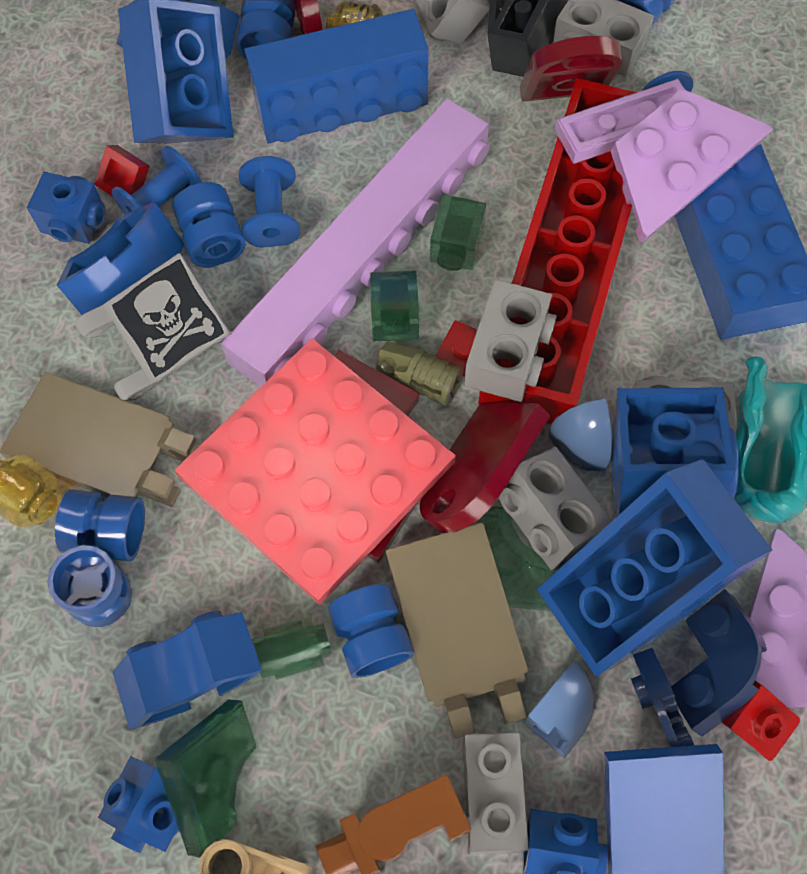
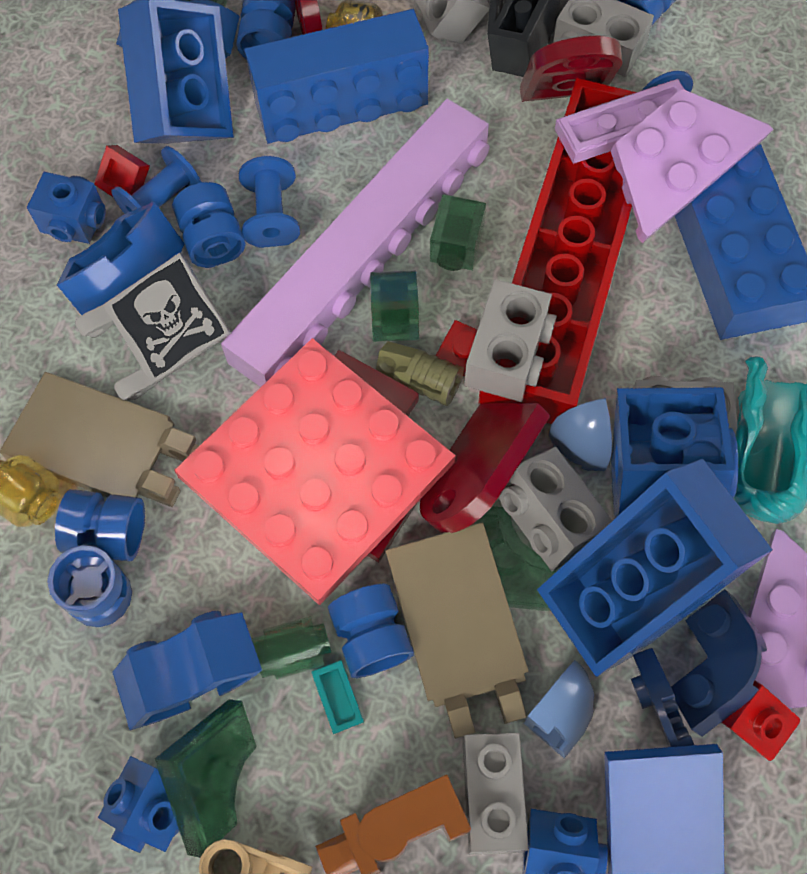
(337, 697): none -> teal piece

